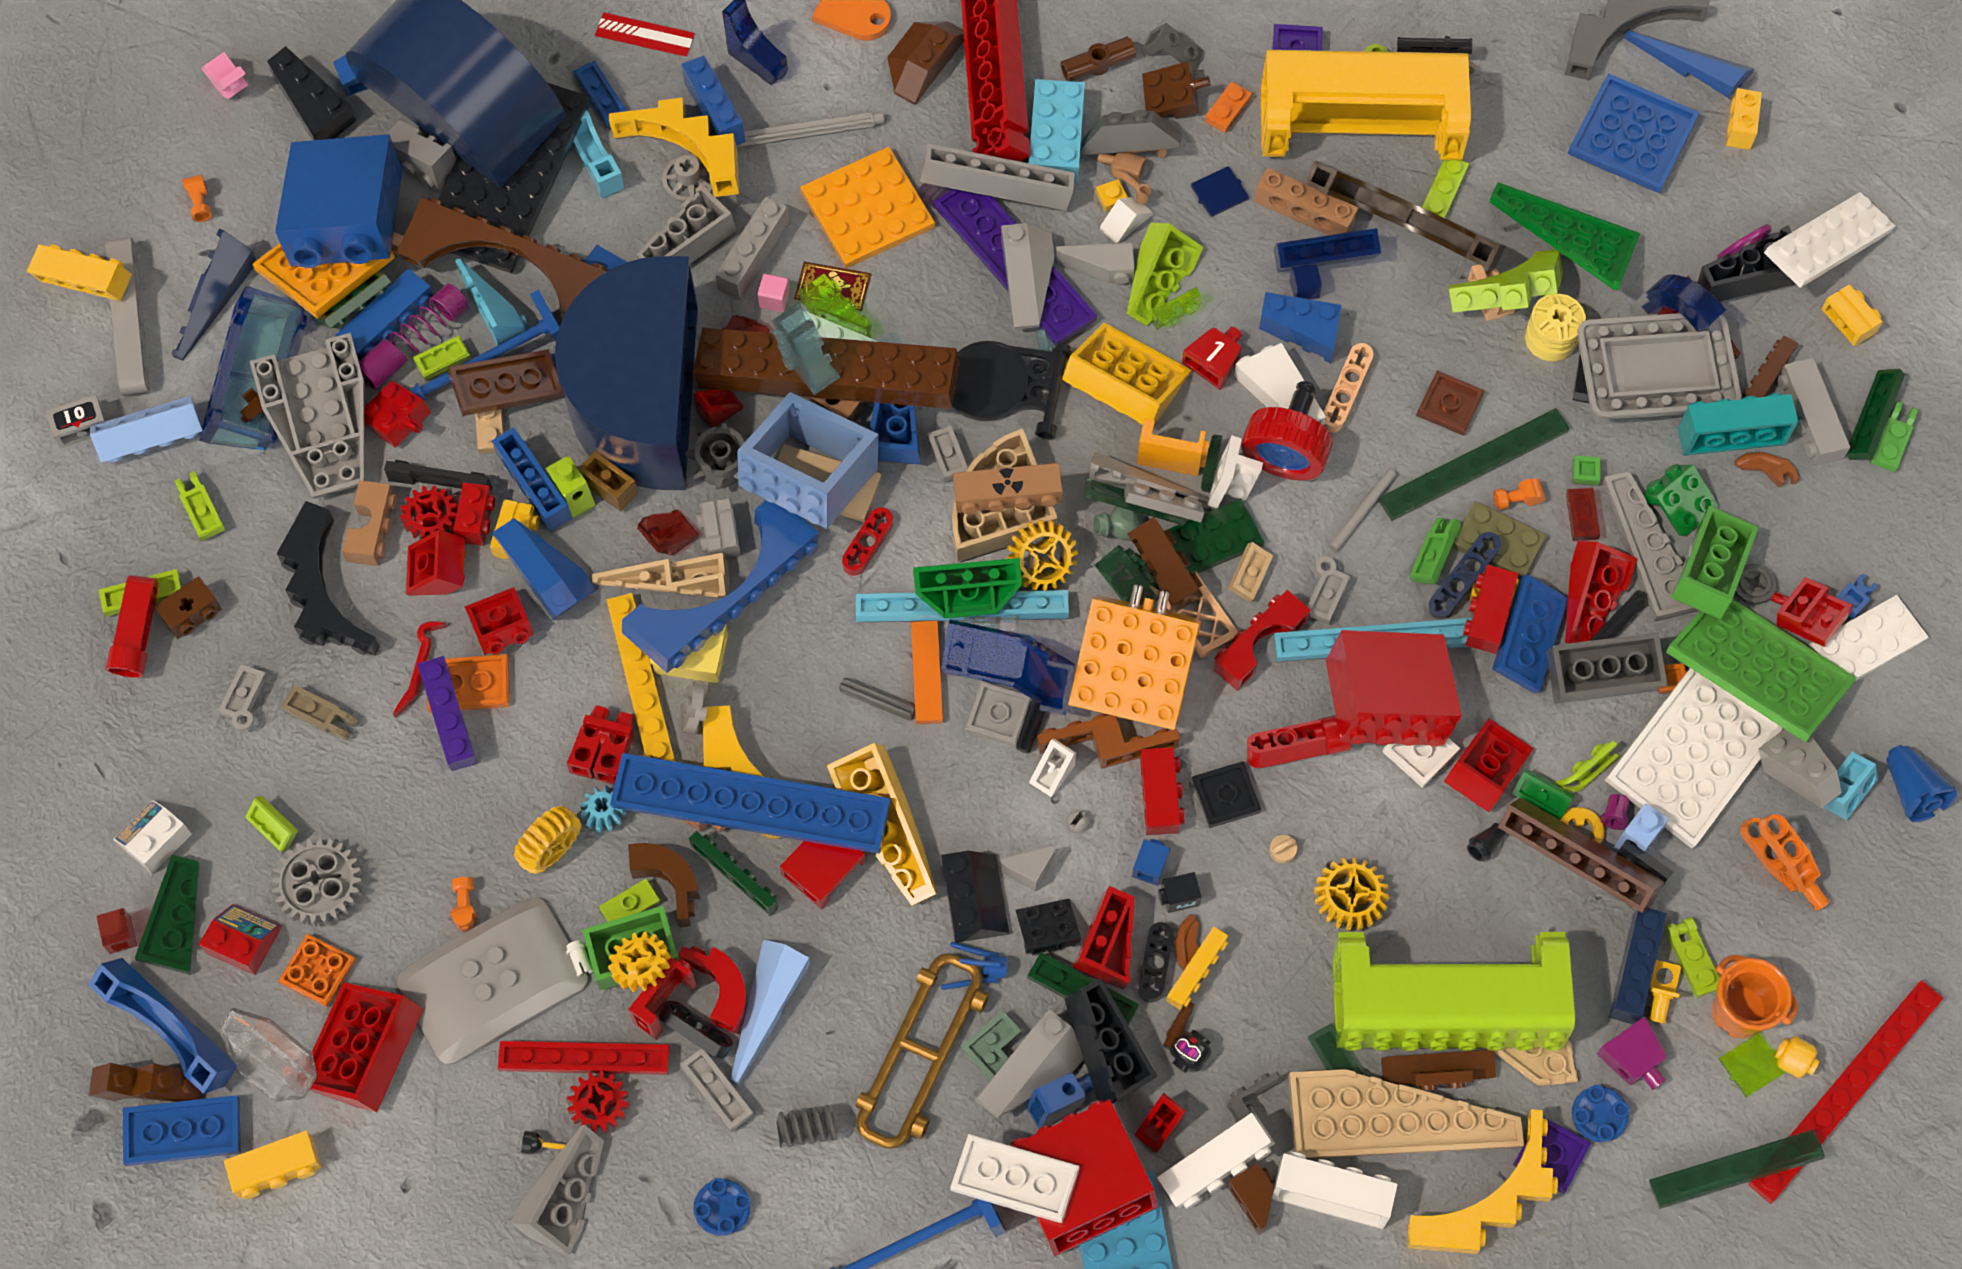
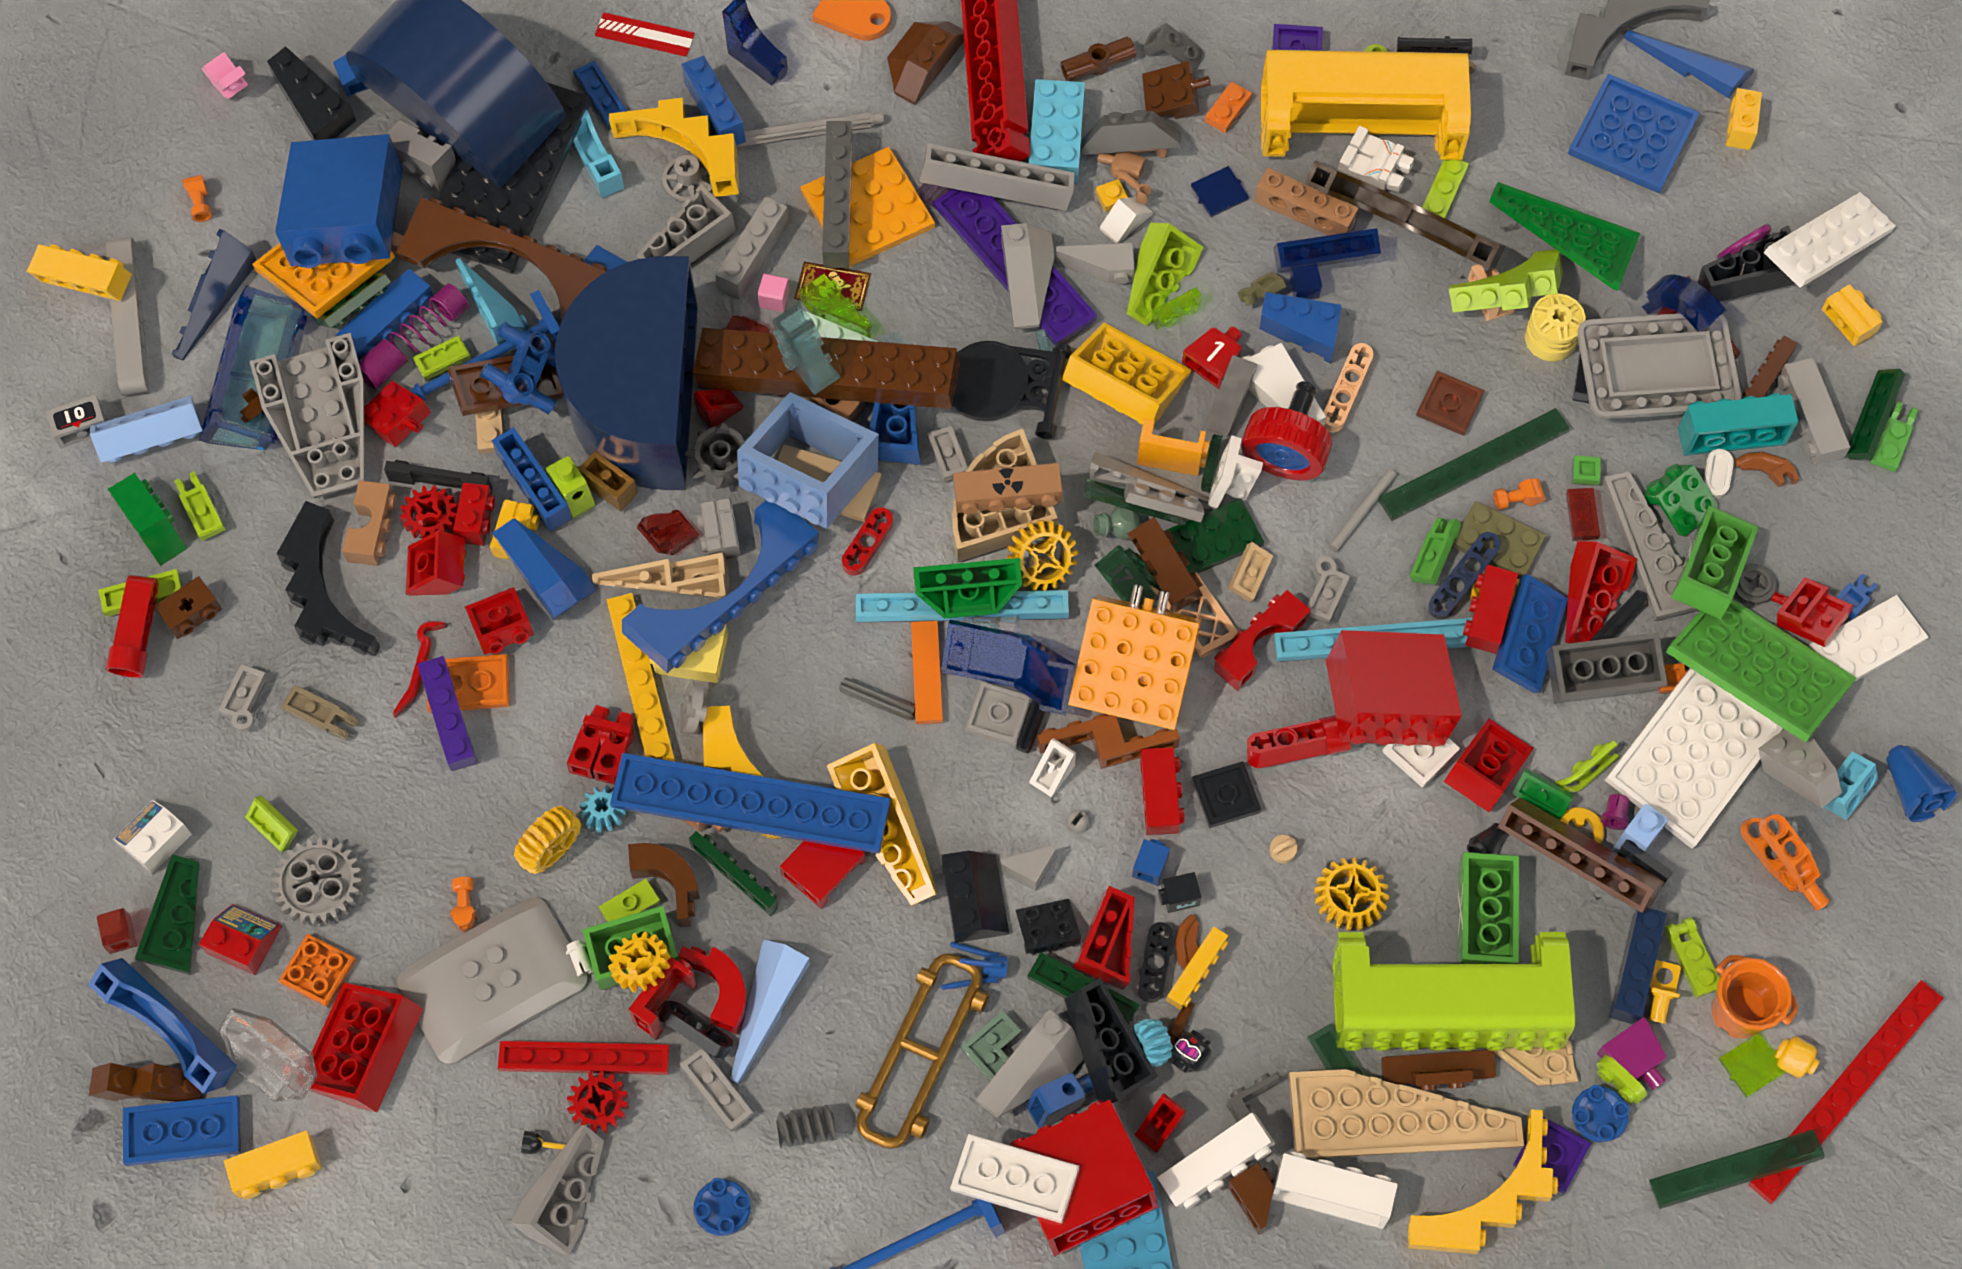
(147, 517): none -> green wedge
(524, 368): none -> blue piece
(837, 194): none -> dark grey brick
(1153, 1040): none -> medium azure gear
(1231, 396): none -> dark grey tile
(1267, 283): none -> olive plate
(1375, 161): none -> white hips
(1488, 909): none -> bright green brick
(1628, 1086): none -> lime plate
(1718, 472): none -> white tile

